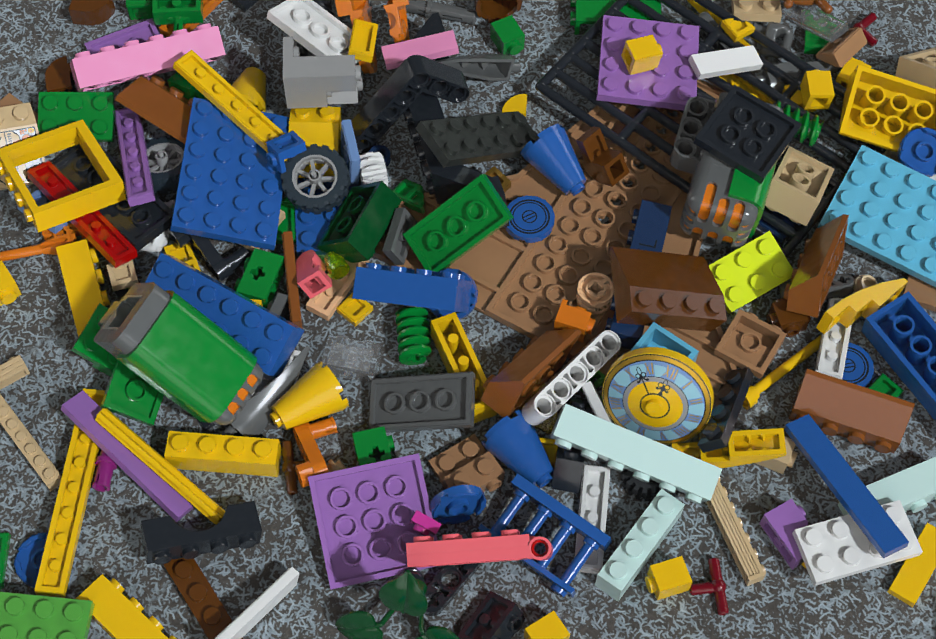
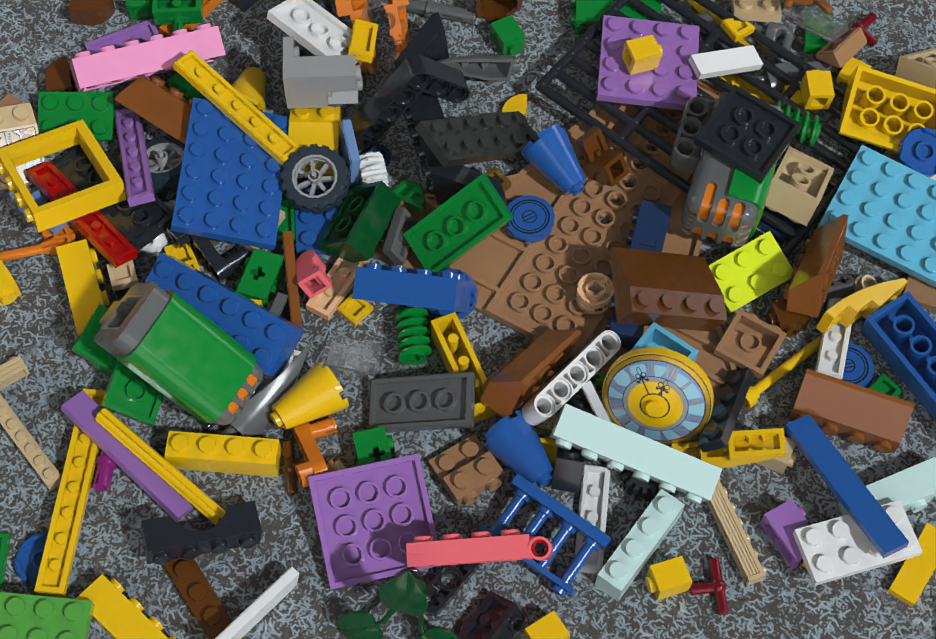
(282, 148): blue bracket -> none
(336, 265): clear neon green hose -> none
(424, 524): dark pink plate -> none
(430, 46): bright pink tile -> none
(457, 503): blue tile -> none
(574, 318): orange brick -> none

